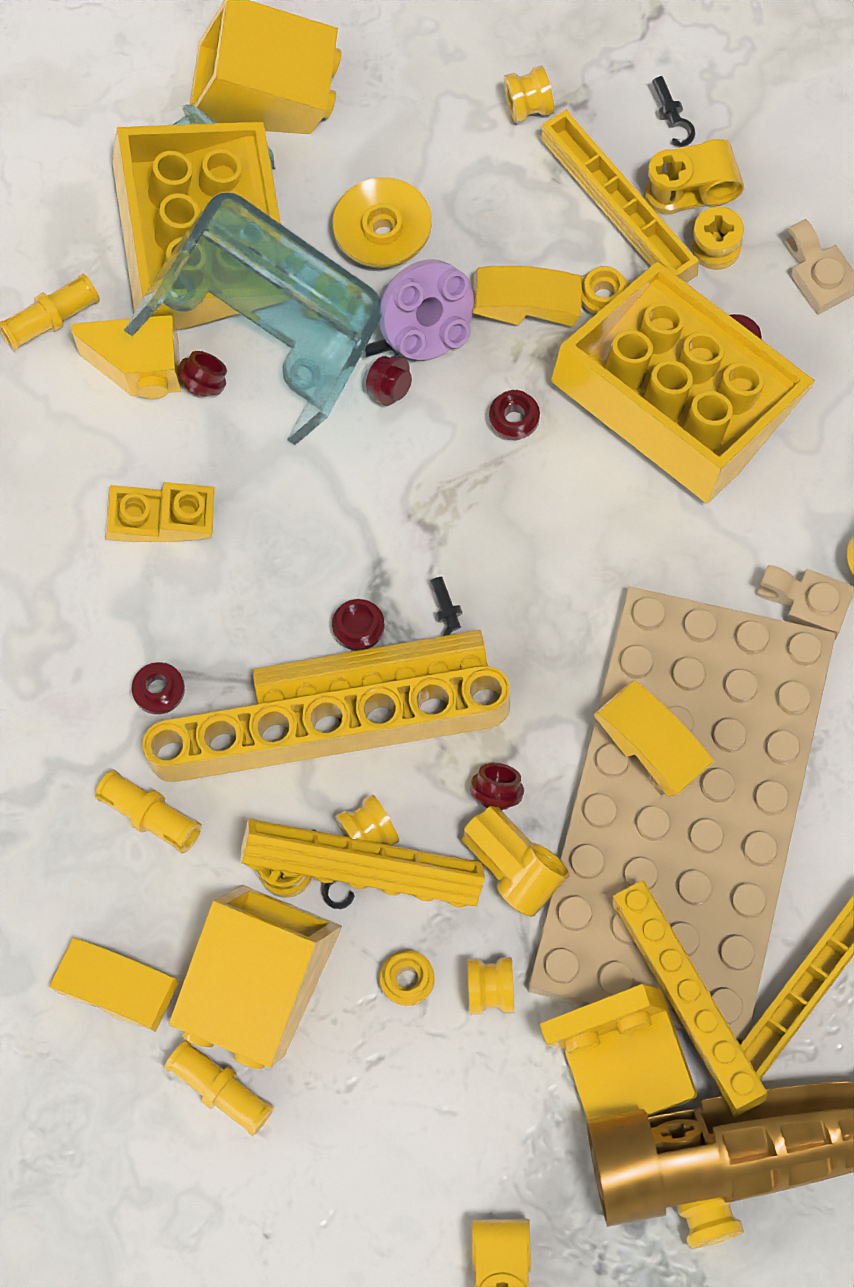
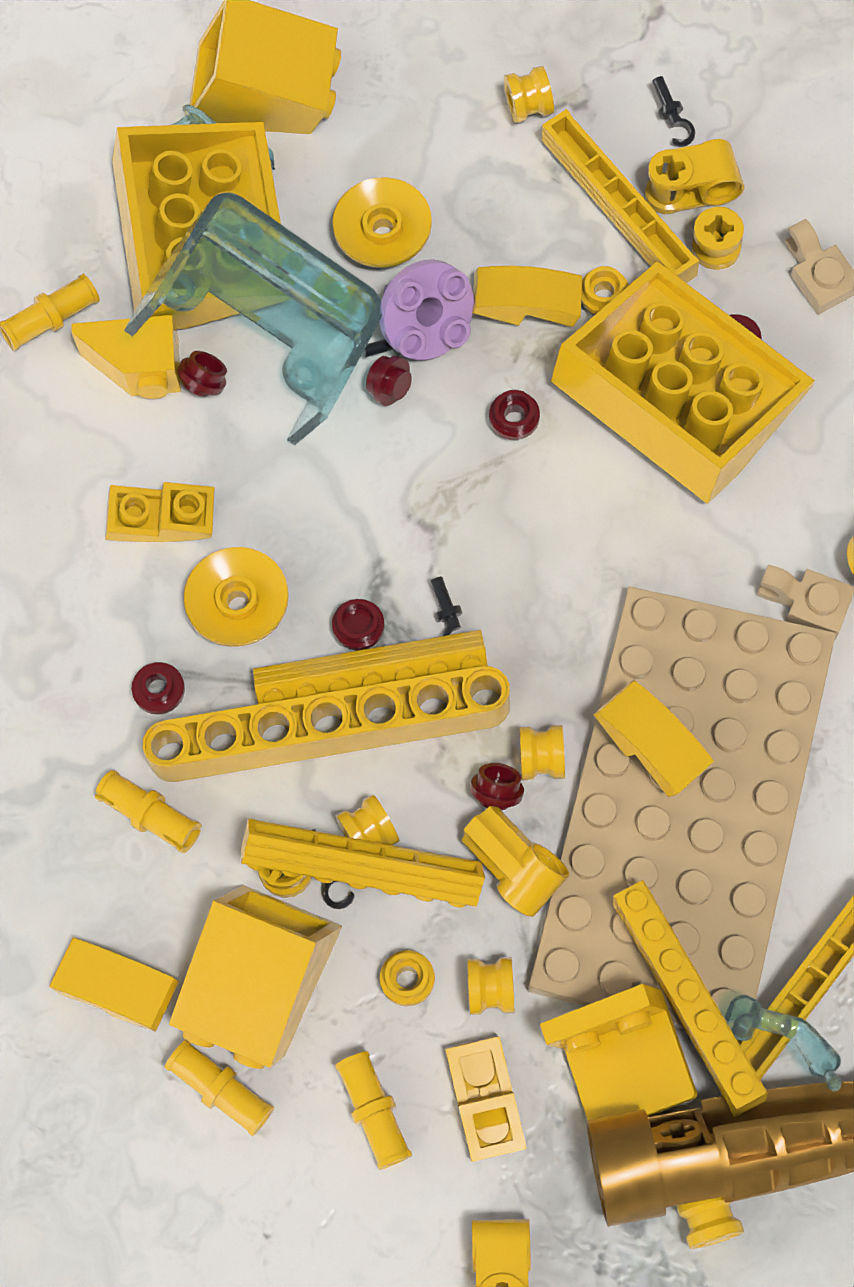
(230, 575): none -> yellow dish
(373, 1110): none -> yellow pin
(485, 1099): none -> yellow slope
(542, 752): none -> yellow wheel
(817, 1052): none -> clear light blue piece

